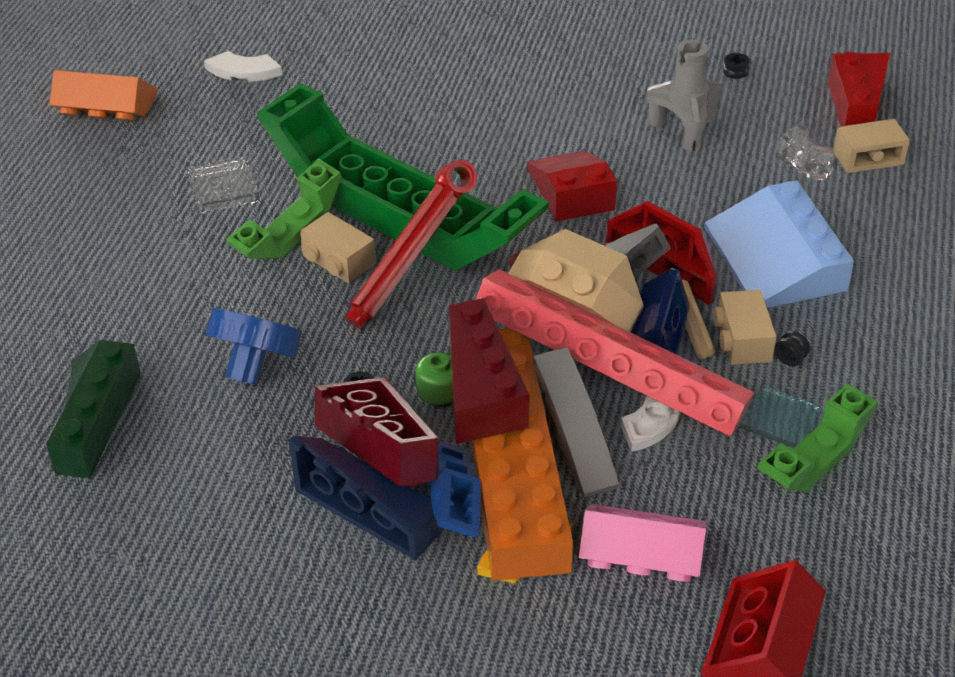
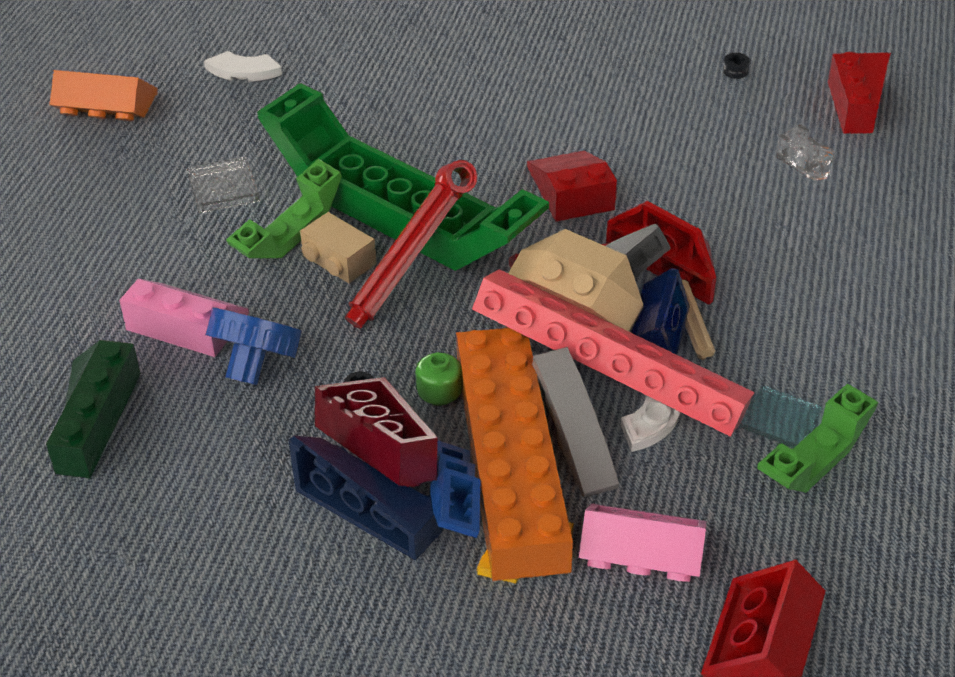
(173, 315): none -> bright pink slope
(485, 380): dark red wedge -> none
(687, 94): light grey wheel -> none
(745, 327): tan brick -> none
(781, 246): light blue slope -> none
(794, 340): black bush -> none
(871, 145): tan brick -> none

